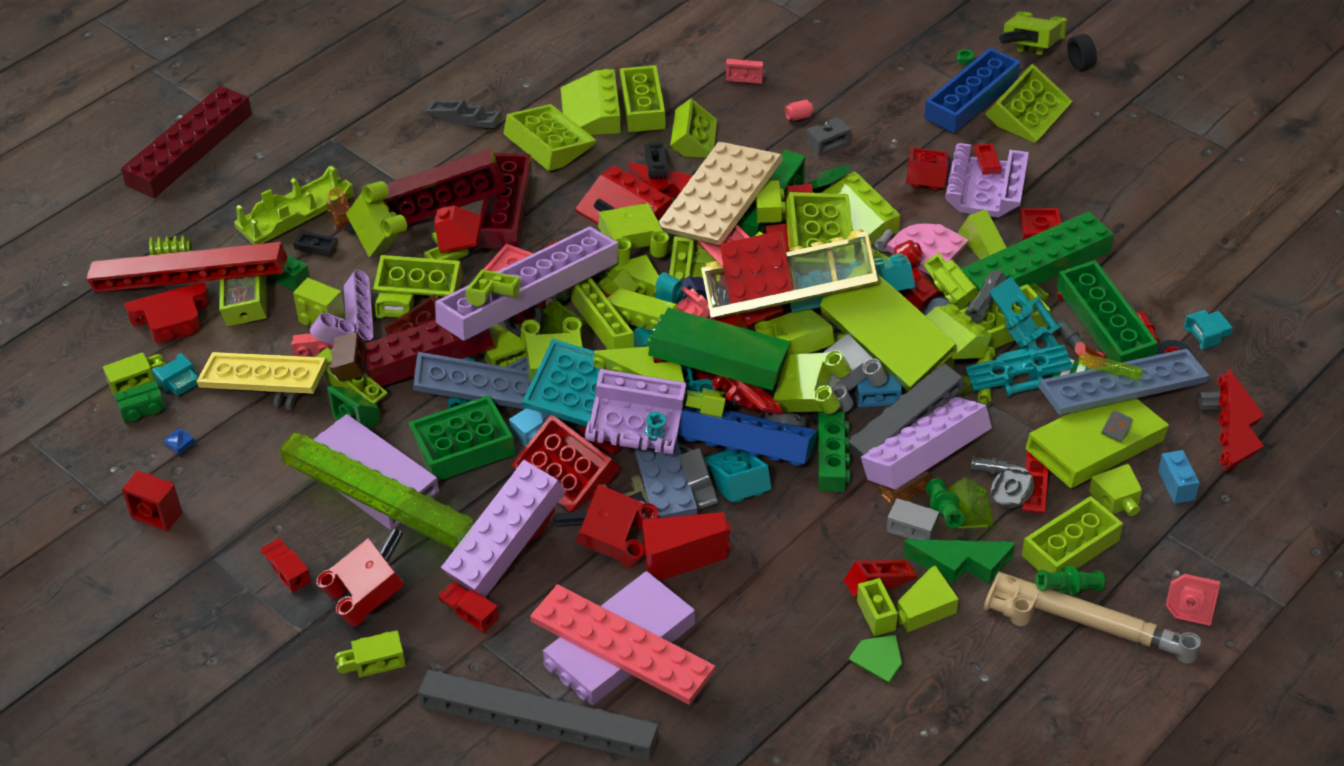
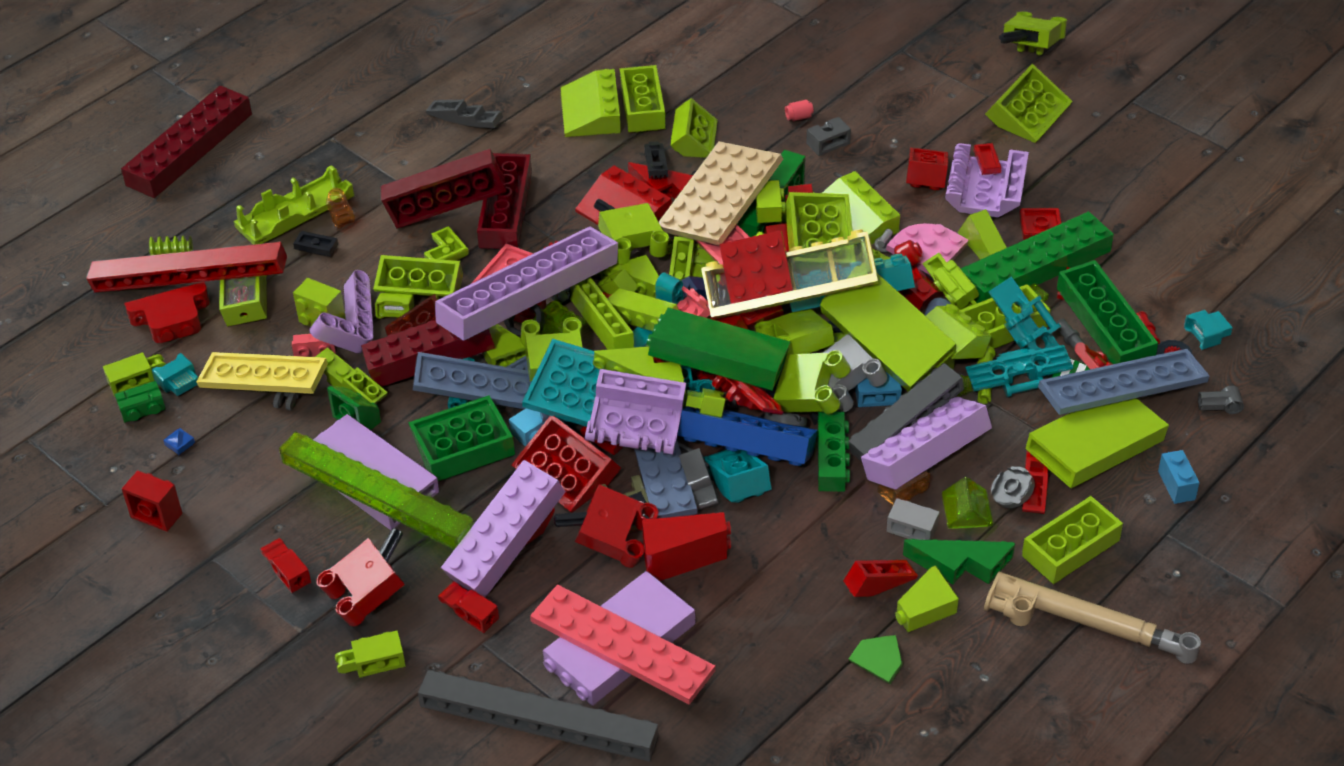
(293, 275): green brick -> none
(348, 357): reddish brown brick -> none
(372, 220): lime piece -> none
(456, 228): red slope -> none
(491, 282): lime brick -> none
(547, 136): lime slope -> none
(651, 422): teal bush -> none
(744, 71): coral bracket -> none
(829, 176): green slope -> none
(877, 607): lime brick -> none
(945, 502): green piece -> none
(965, 57): green tile -> none
(972, 90): blue brick -> none
(980, 305): dark grey axle -> none
(990, 465): dark grey pin -> none
(1070, 580): green piece -> none
(1082, 51): black tyre -> none
(1110, 366): clear neon green axle -> none
(1117, 426): dark grey slope -> none
(1117, 490): lime torso -> none
(1193, 598): coral piece -> none
(1236, 419): red slope -> none

